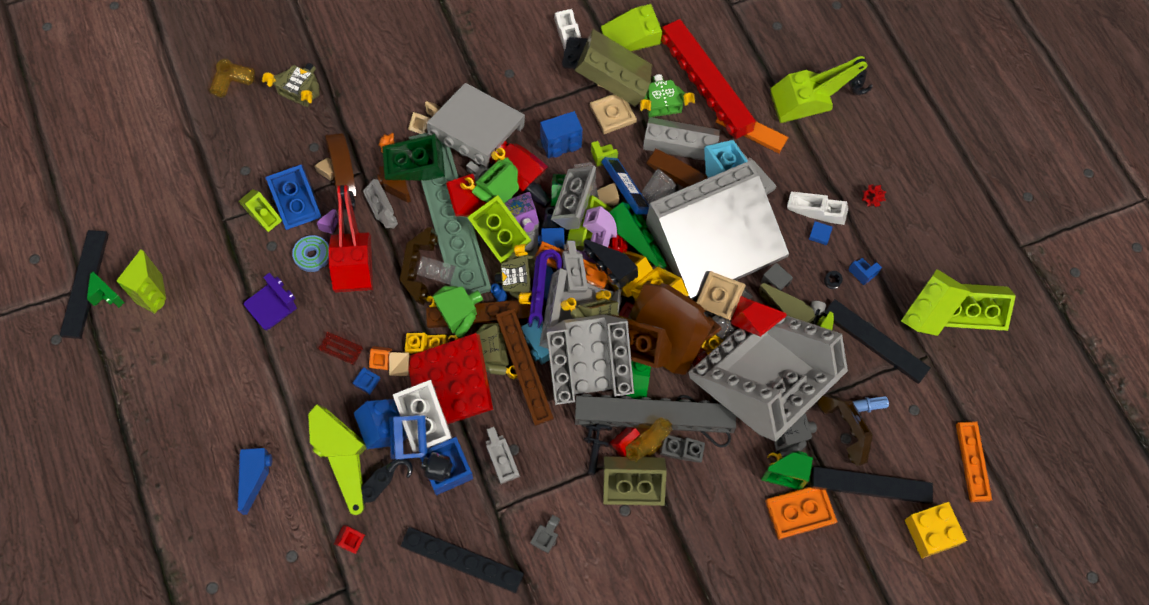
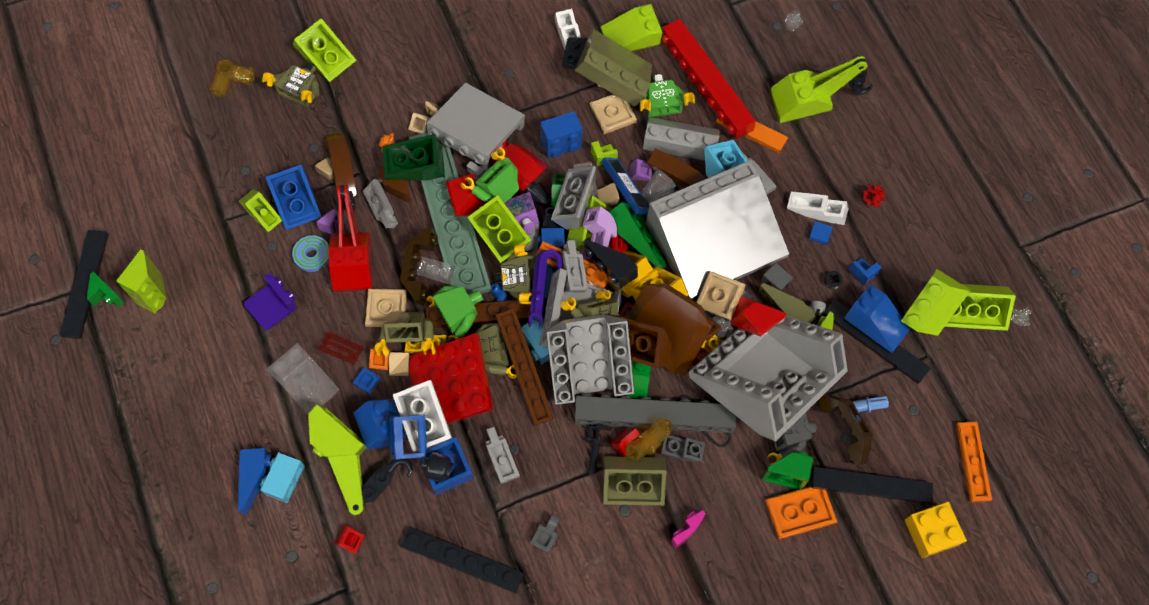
(282, 477): none -> medium azure brick
(302, 379): none -> clear slope
(324, 50): none -> lime slope
(383, 305): none -> tan tile
(406, 328): none -> olive torso
(640, 170): none -> medium lavender slope
(691, 524): none -> dark pink slope
(793, 20): none -> clear plant
(878, 318): none -> blue slope
(1021, 317): none -> clear plant

